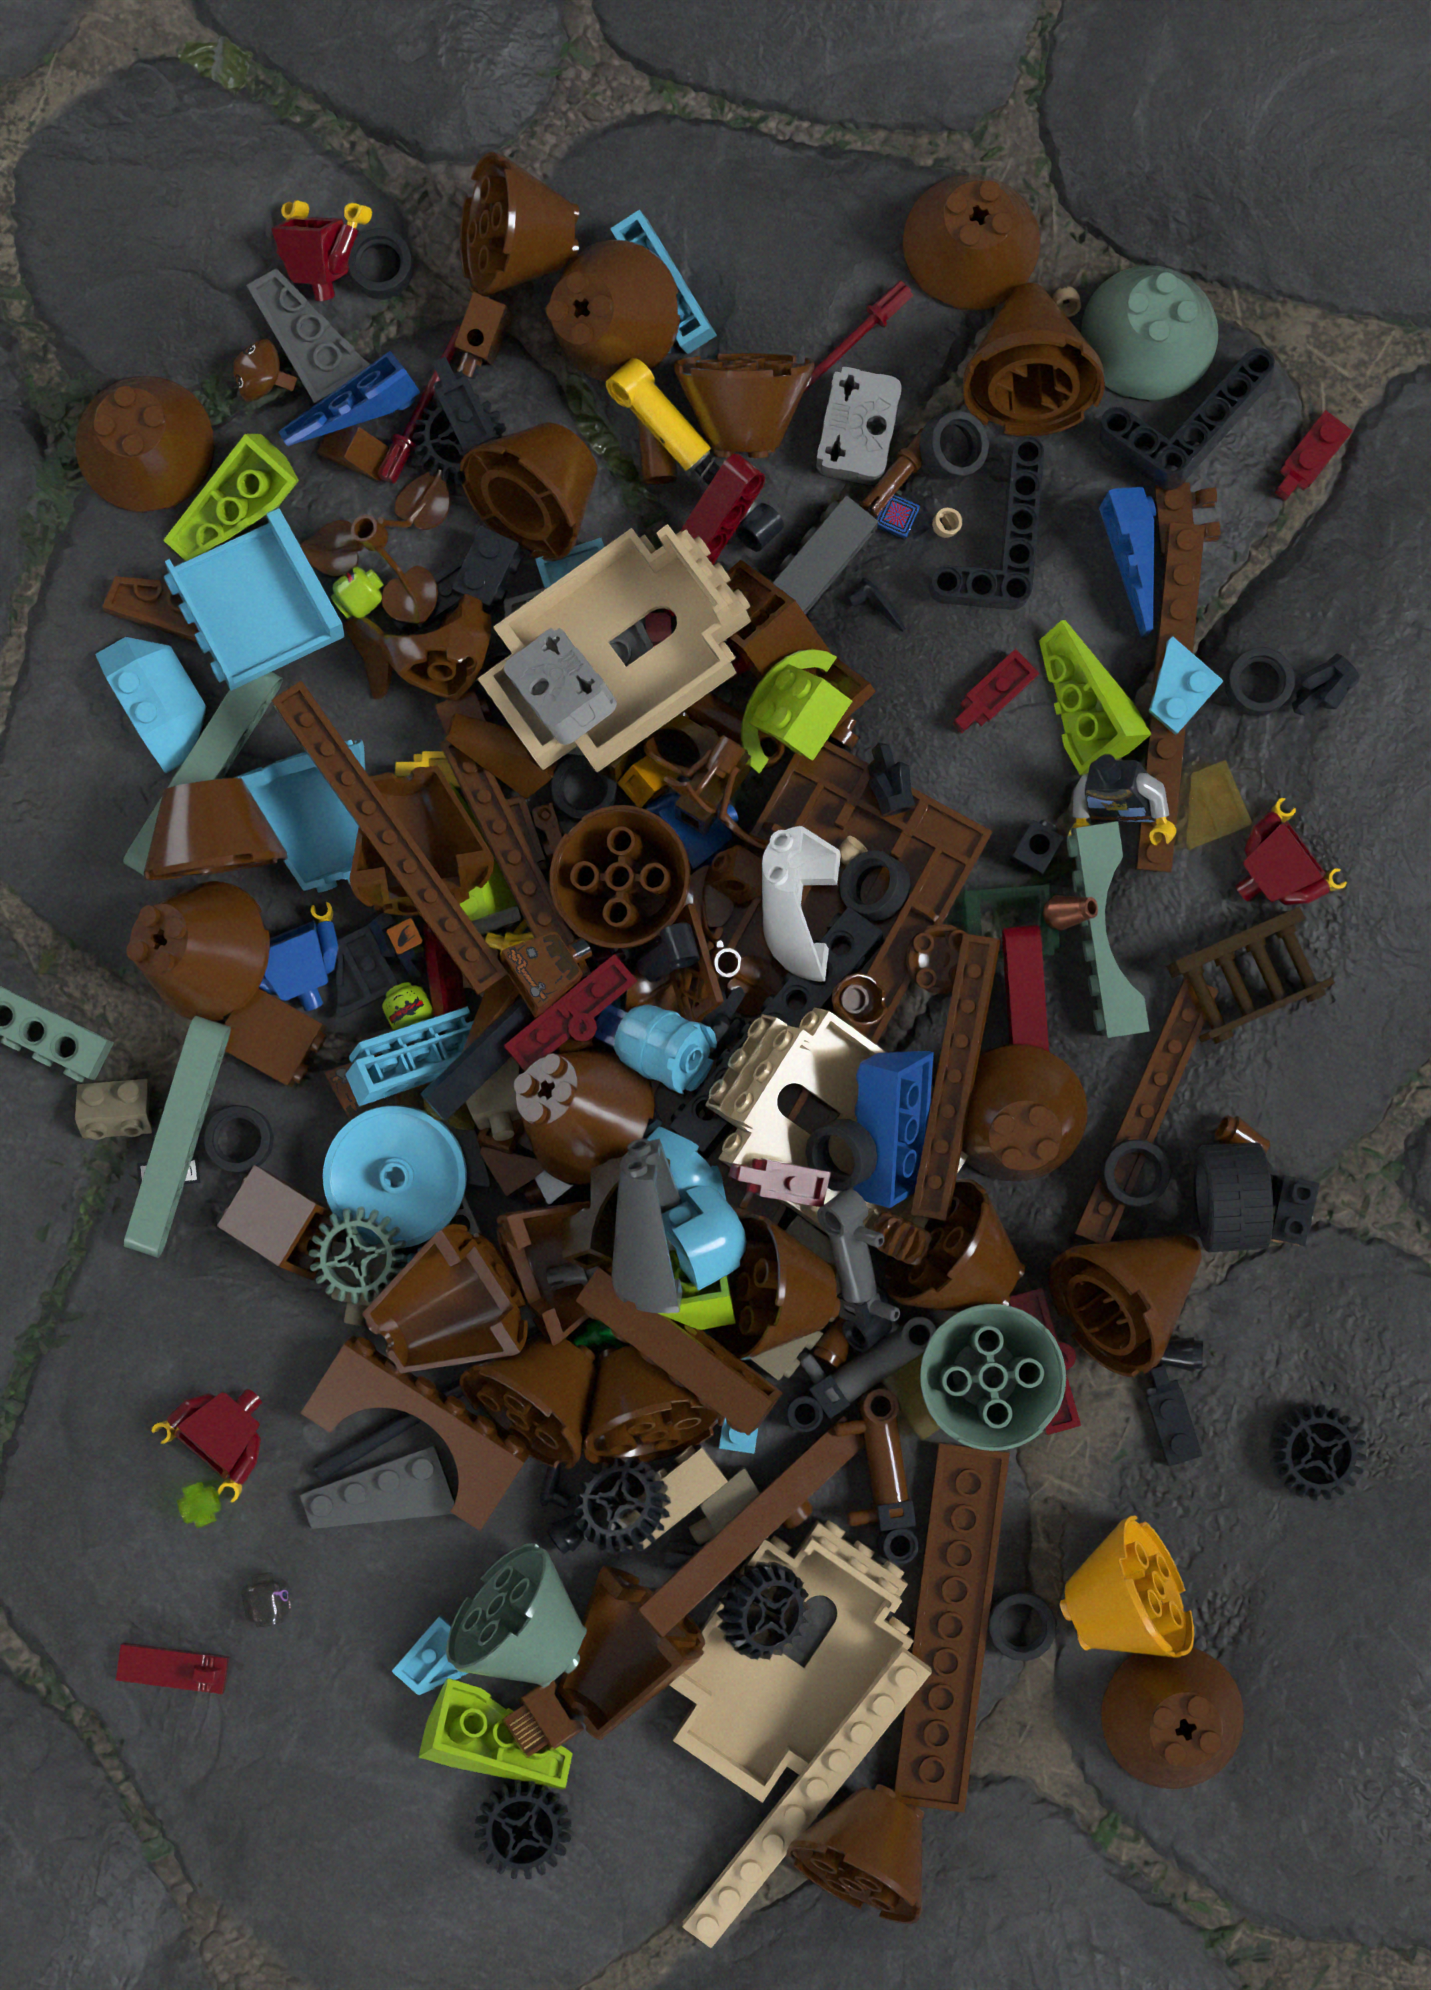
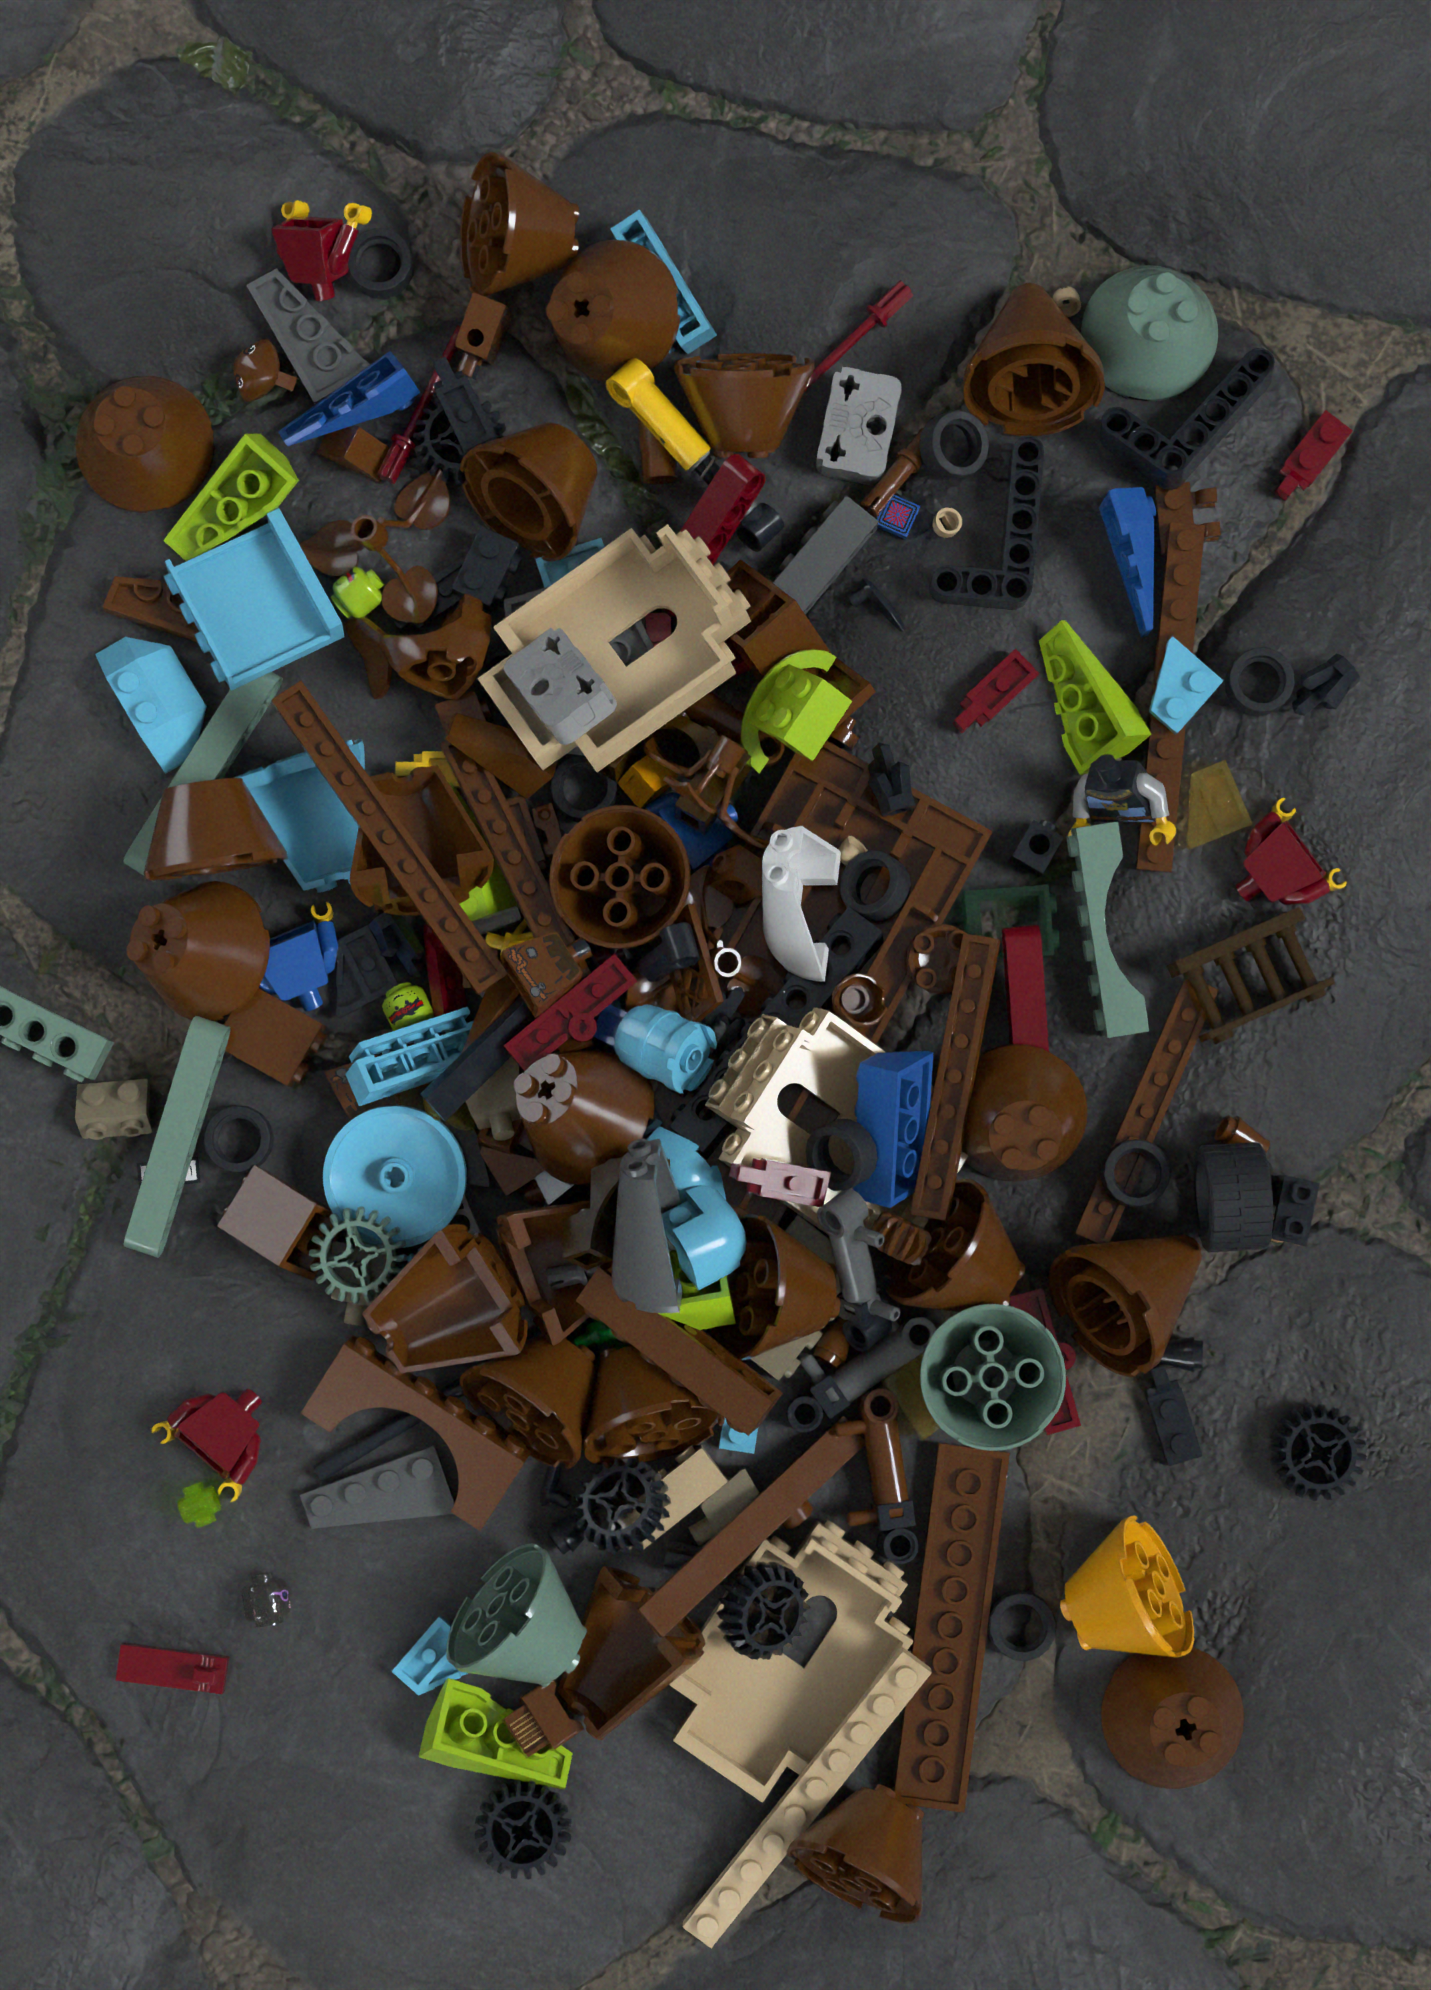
(404, 936): orange sticker -> none
(971, 241): reddish brown cone -> none
(1068, 911): copper cone -> none

